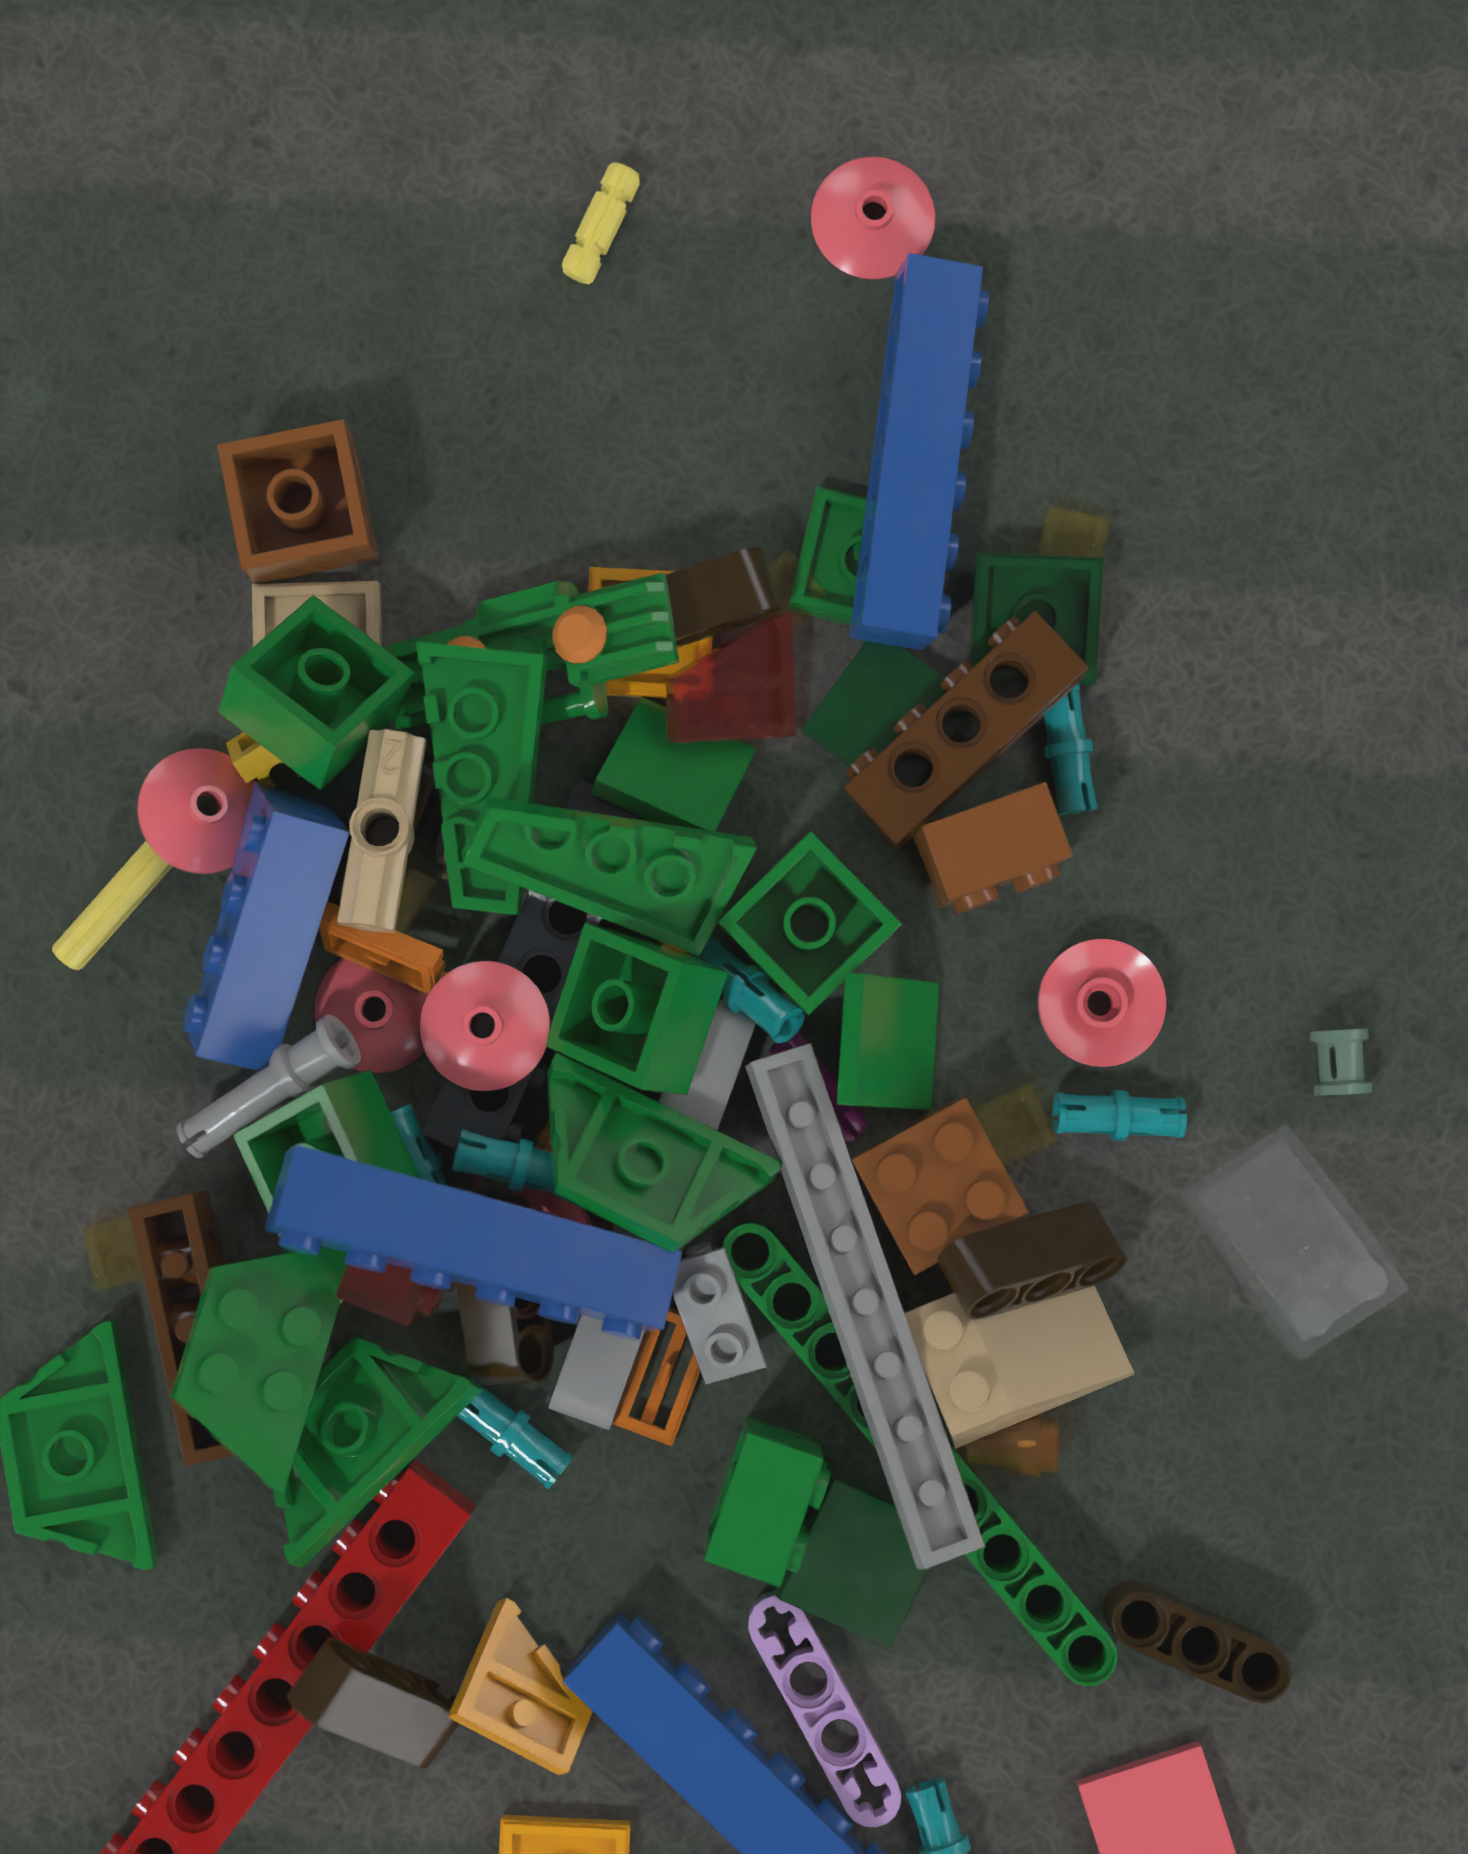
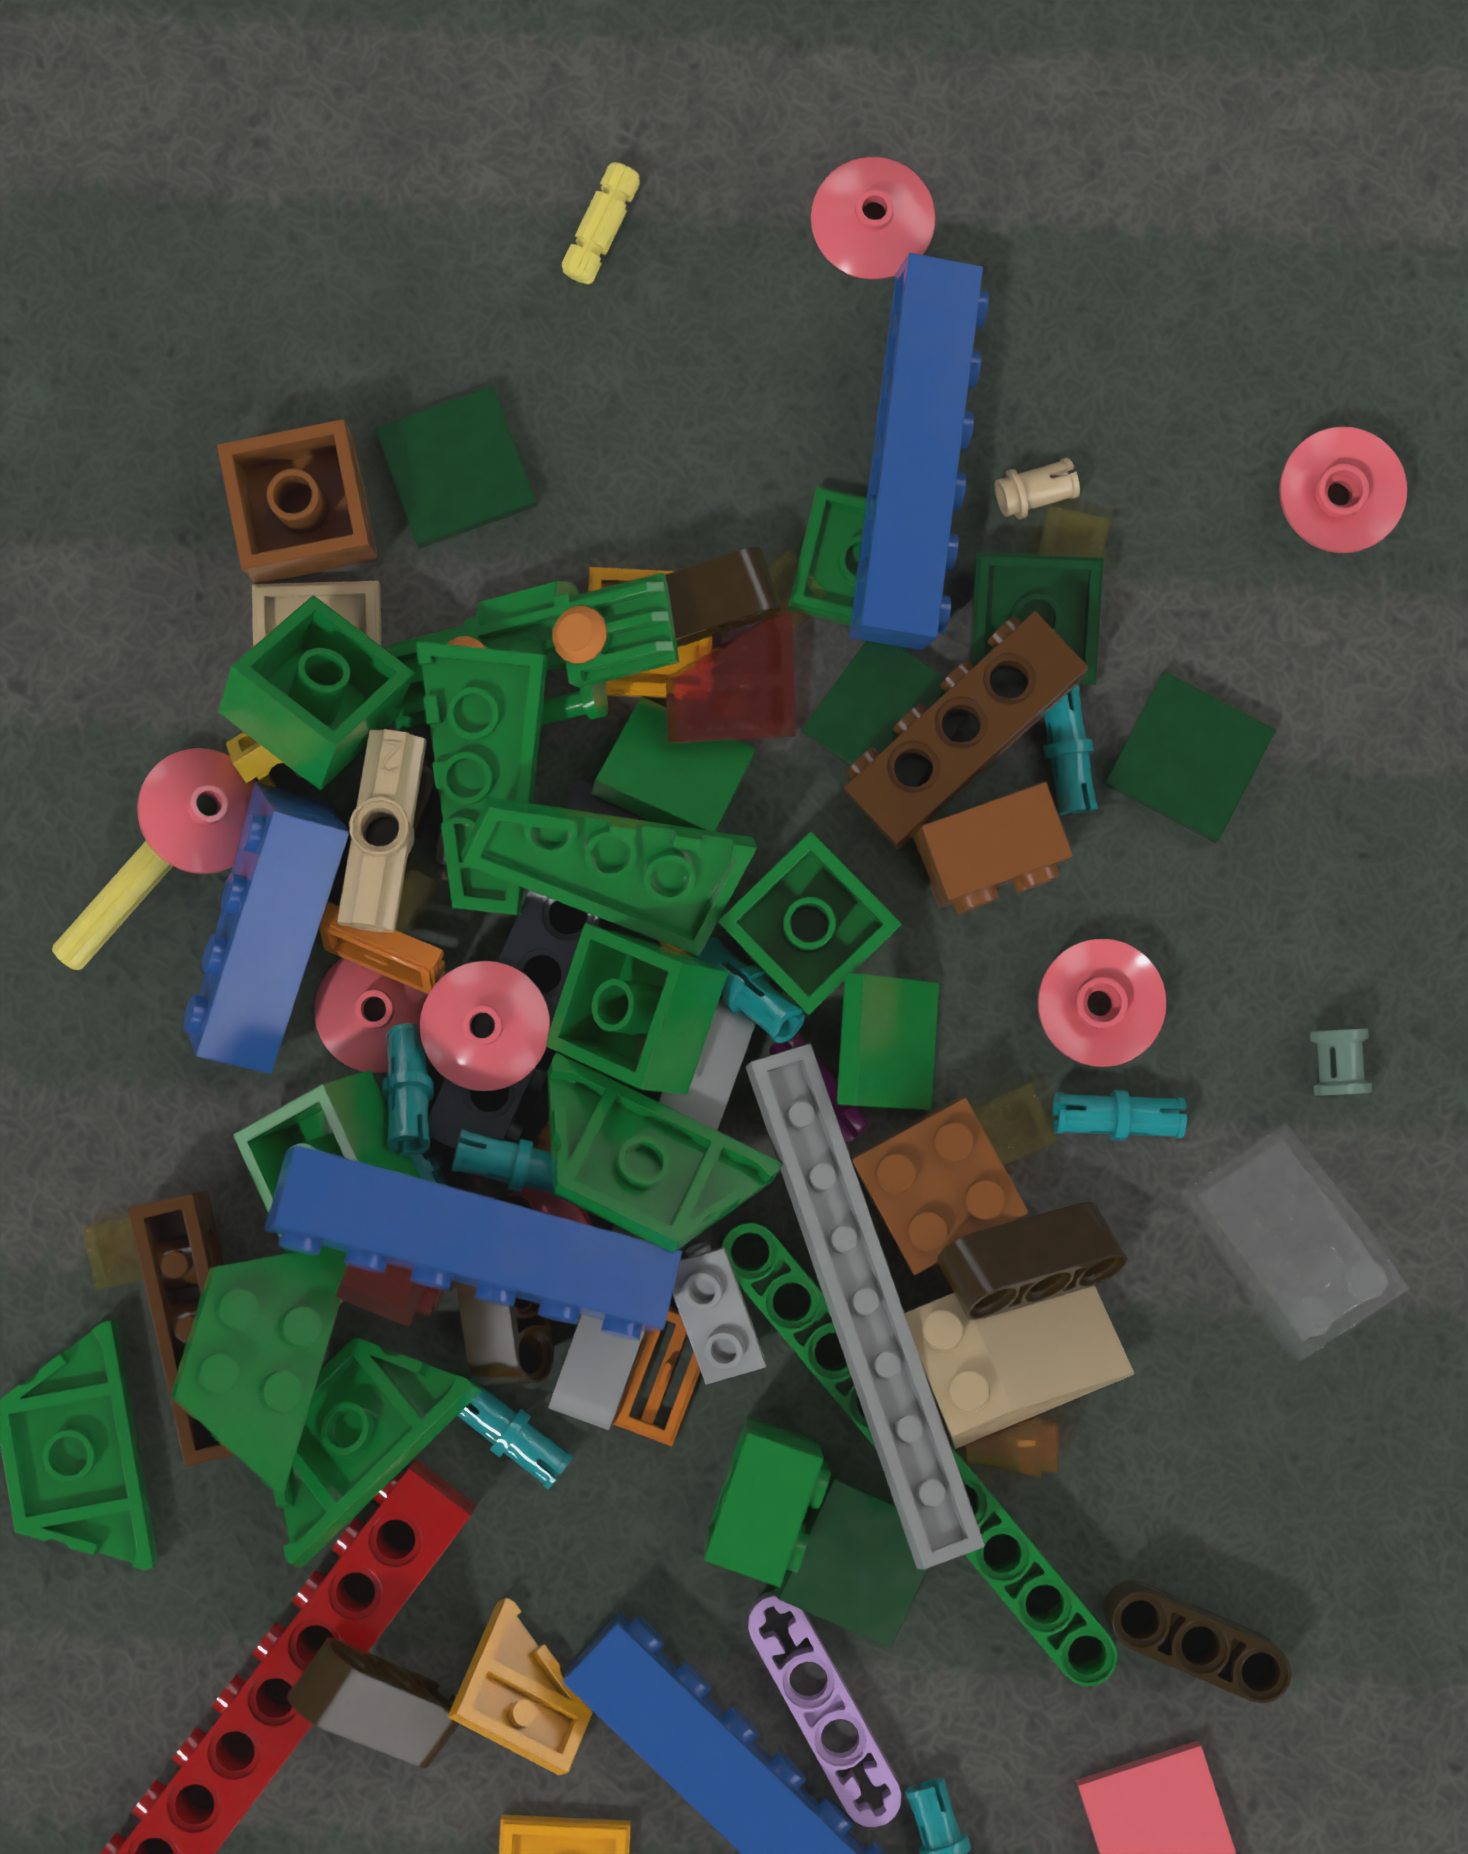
(291, 1073): light grey pin -> none
(407, 1091): none -> teal pin
(455, 467): none -> dark green tile
(1036, 488): none -> tan pin
(1189, 757): none -> dark green tile
(1368, 473): none -> coral dish

